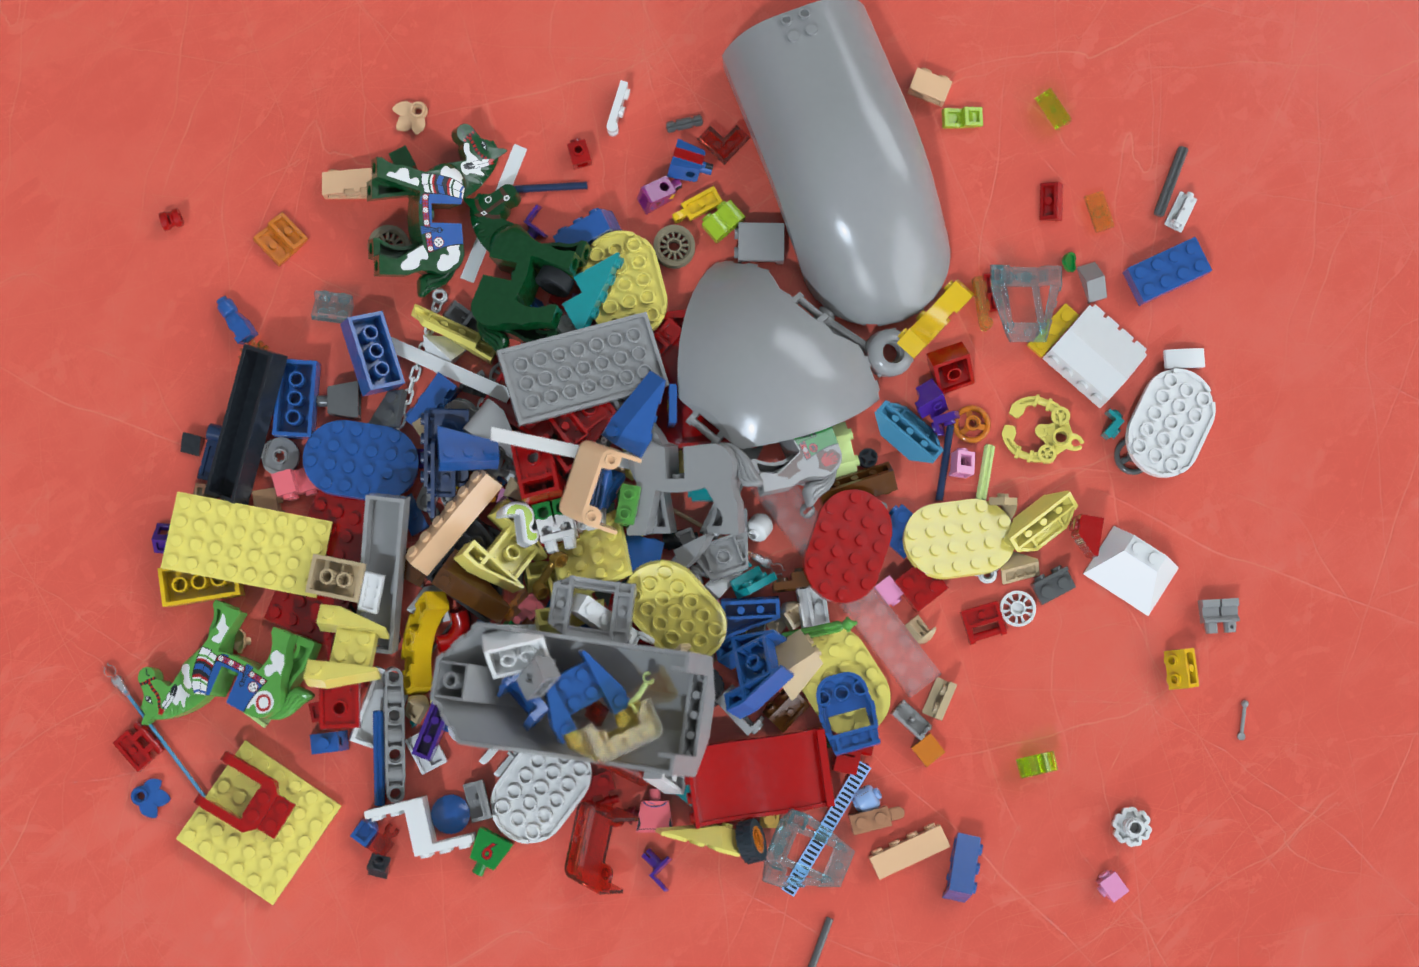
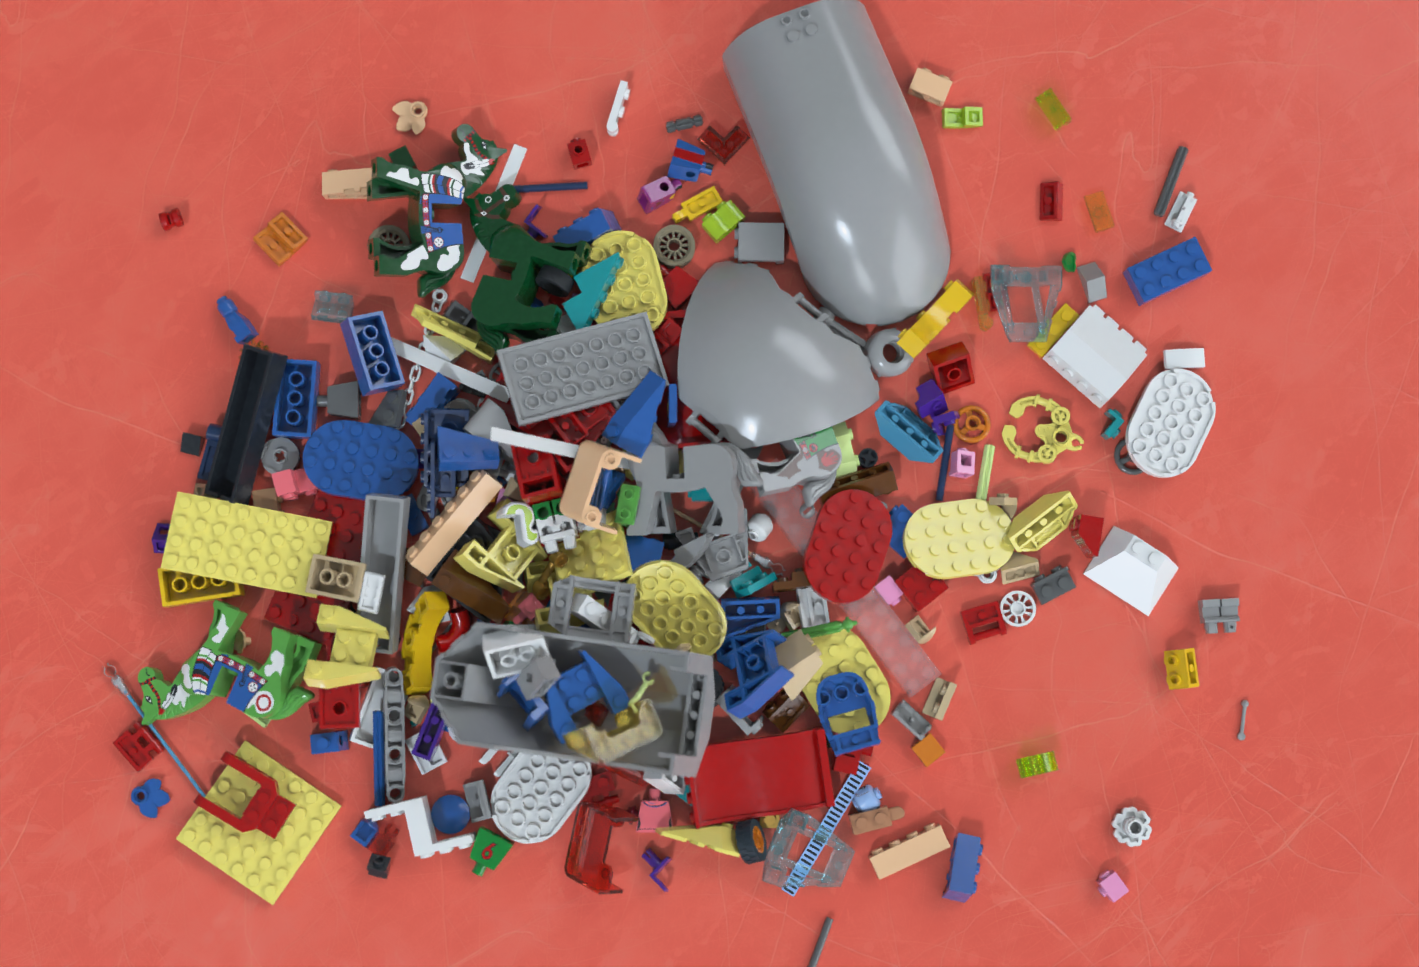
(678, 286): none -> red torso

